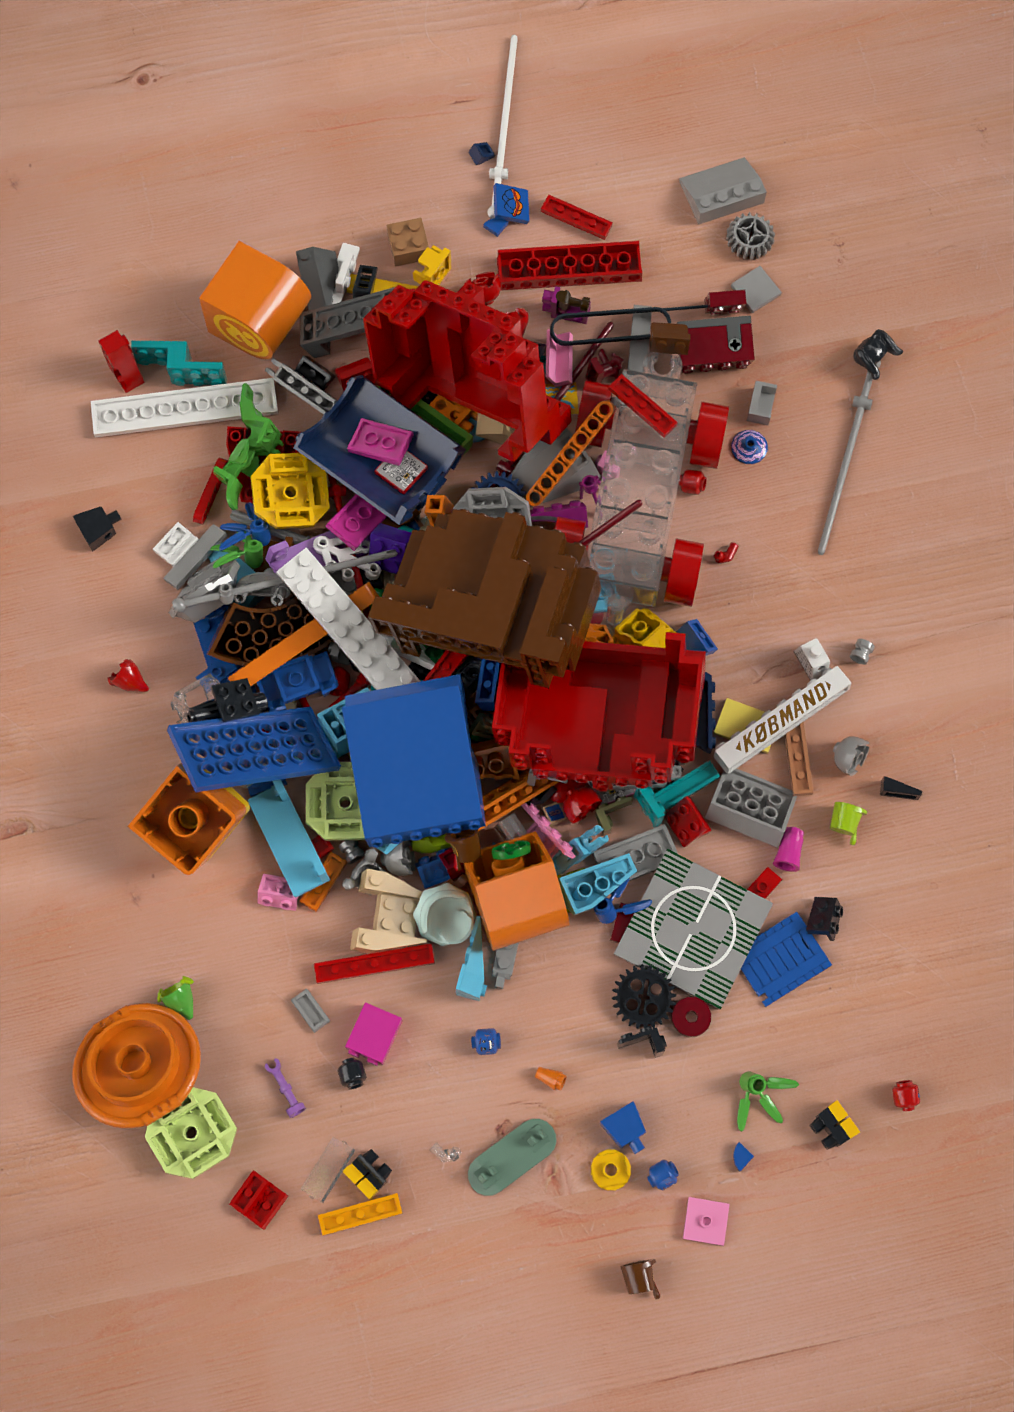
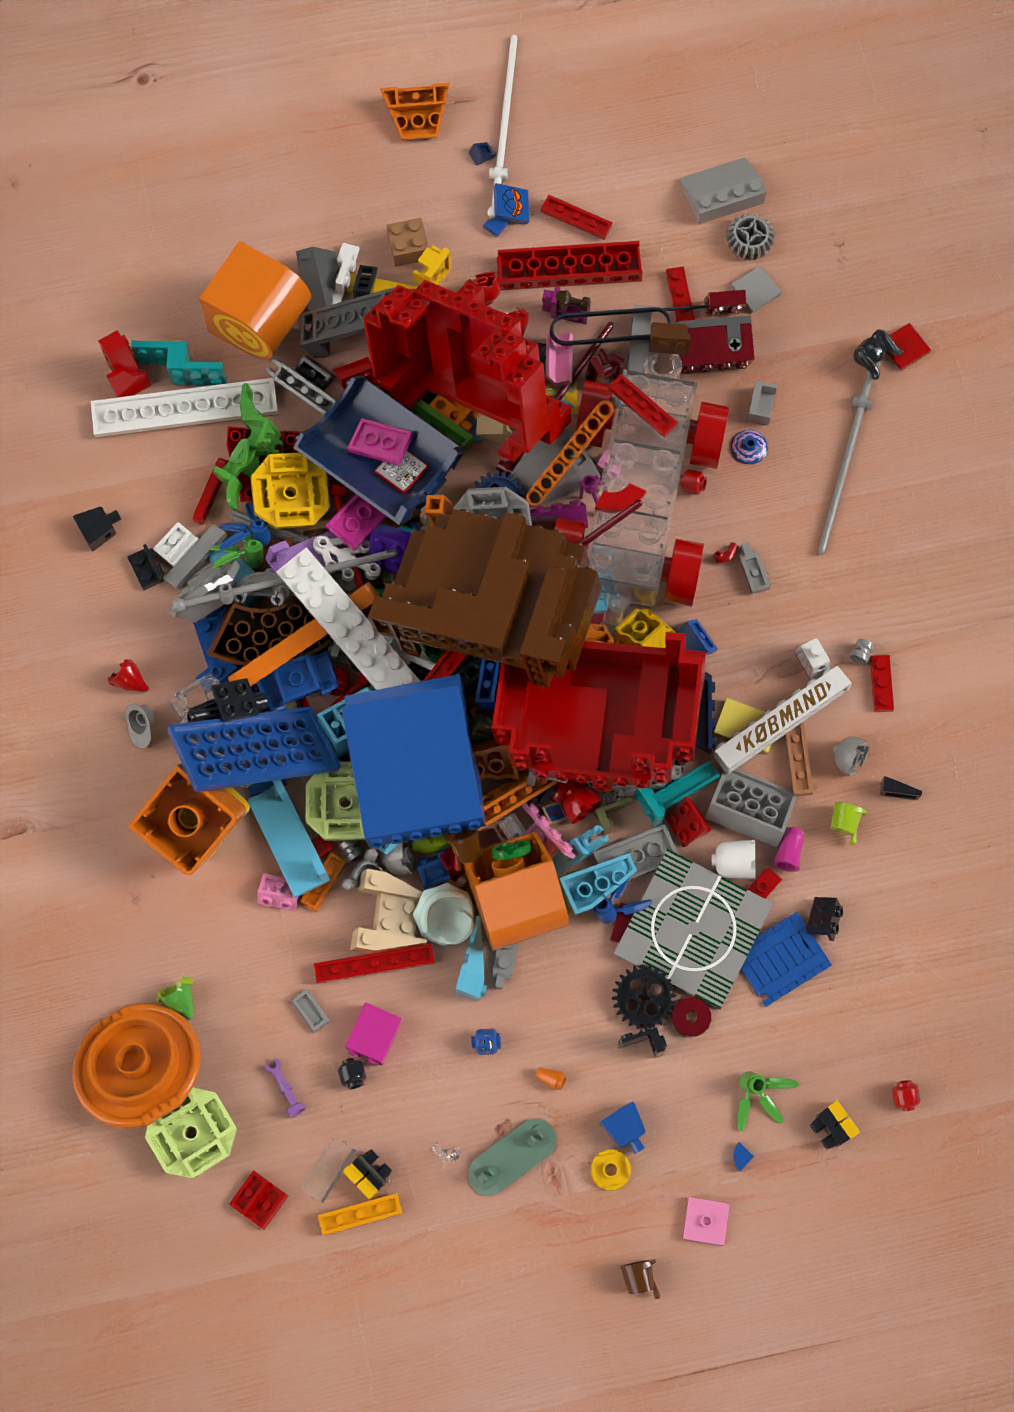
(128, 383): none -> red tile
(140, 722): none -> light grey piece
(145, 567): none -> black bracket
(417, 109): none -> orange wedge
(617, 501): none -> red tile
(663, 1175): blue head -> none
(679, 293): none -> red plate
(735, 859): none -> white cylinder
(753, 569): none -> light grey hinge
(881, 683): none -> red plate
(911, 344): none -> red tile

